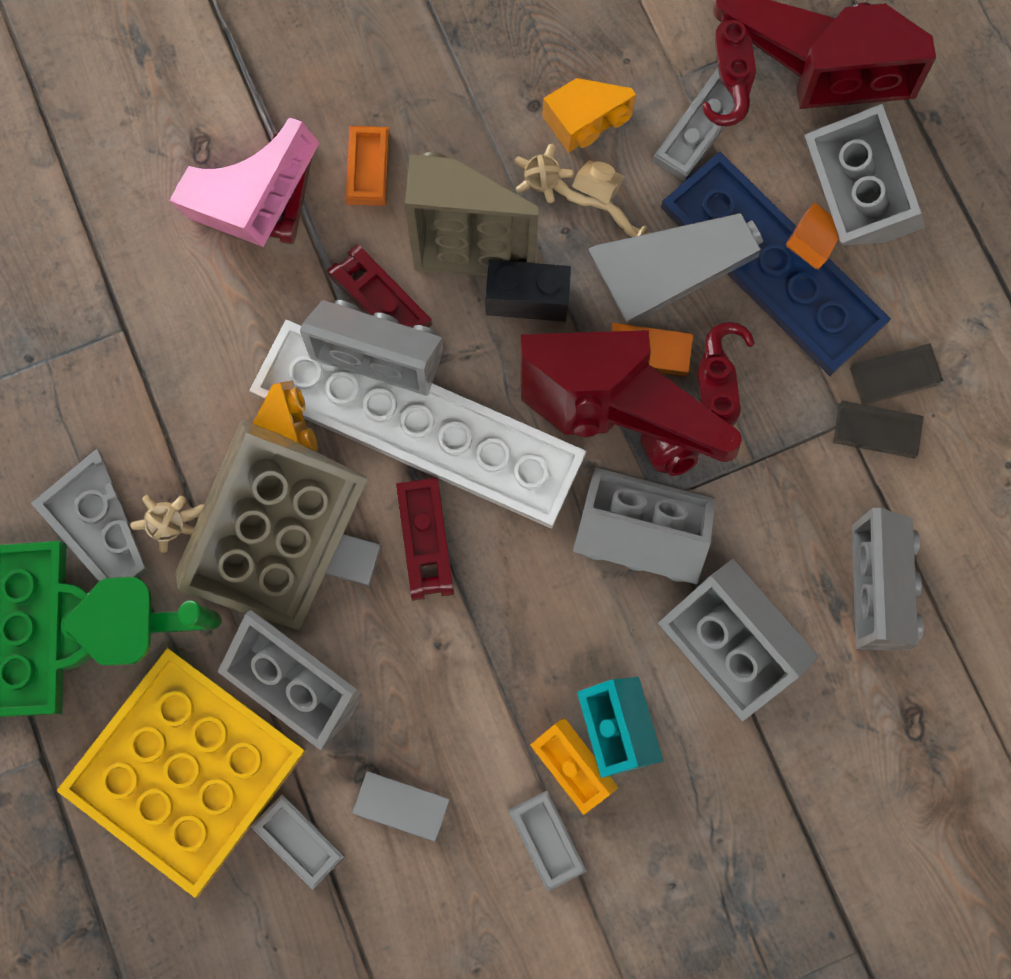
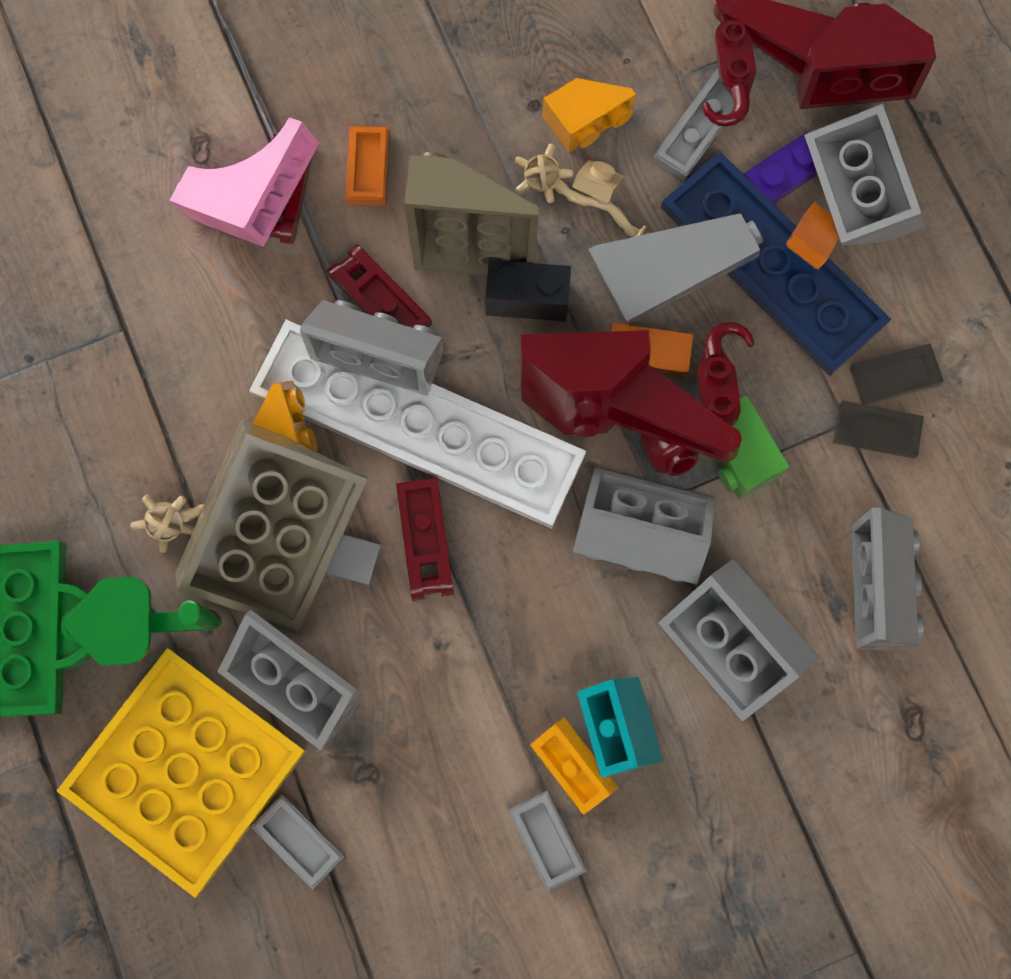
(92, 520): light grey wing -> none
(401, 806): light grey tile -> none
(758, 457): none -> bright green brick
(784, 170): none -> dark purple plate

